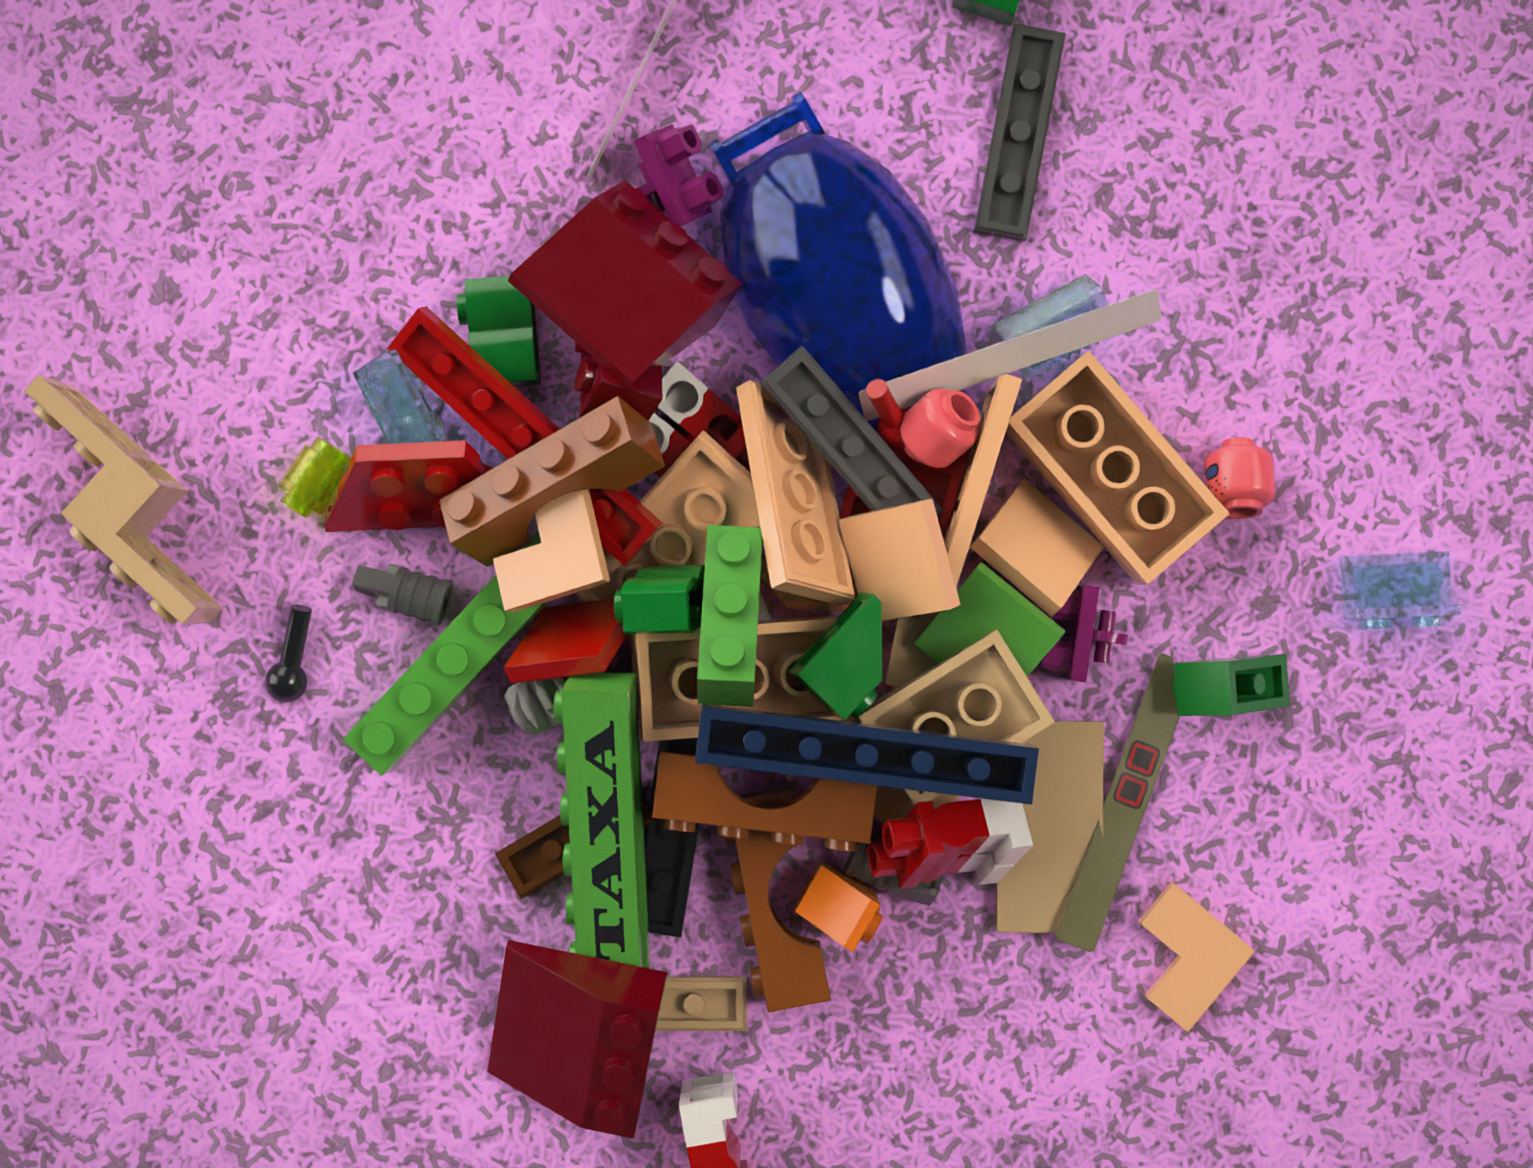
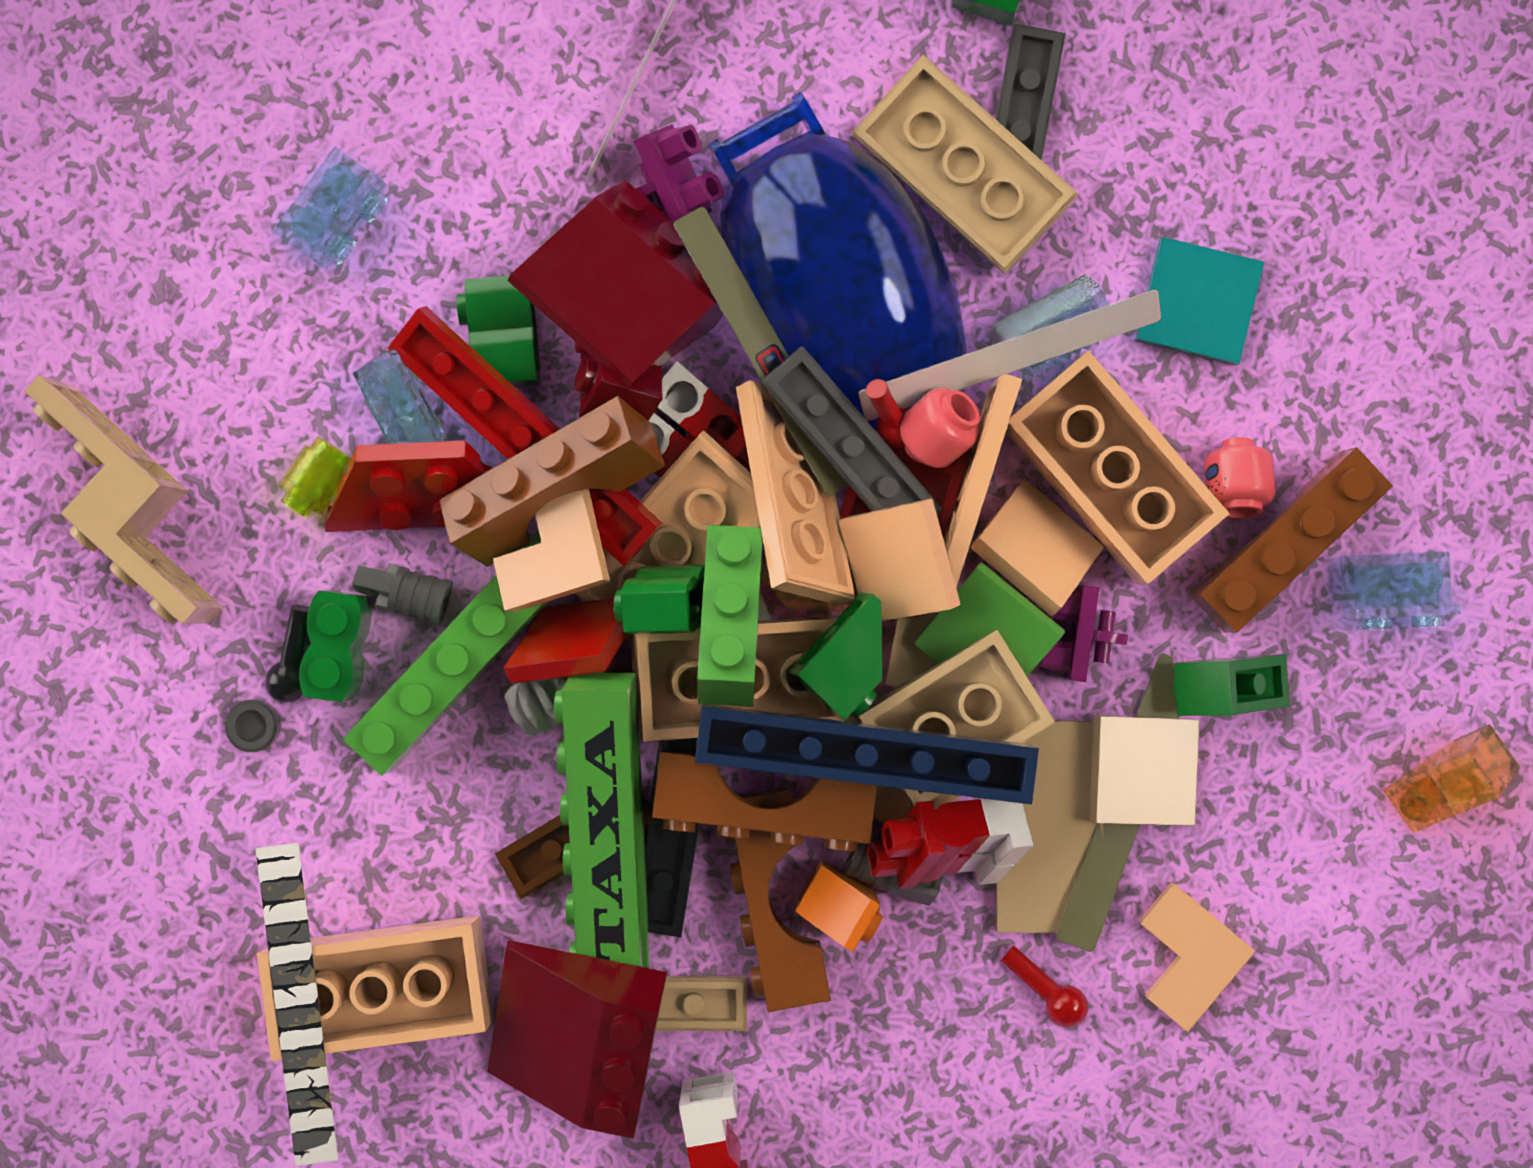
(252, 725): none -> dark grey tile
(296, 1004): none -> sticker
(332, 209): none -> clear light blue bracket
(334, 661): none -> green brick
(394, 985): none -> light nougat brick
(747, 321): none -> olive sticker
(964, 165): none -> tan tile
(1064, 1004): none -> red bar
(1144, 770): none -> tan tile
(1202, 300): none -> teal tile
(1292, 541): none -> dark orange arch
(1454, 779): none -> clear yellow slope

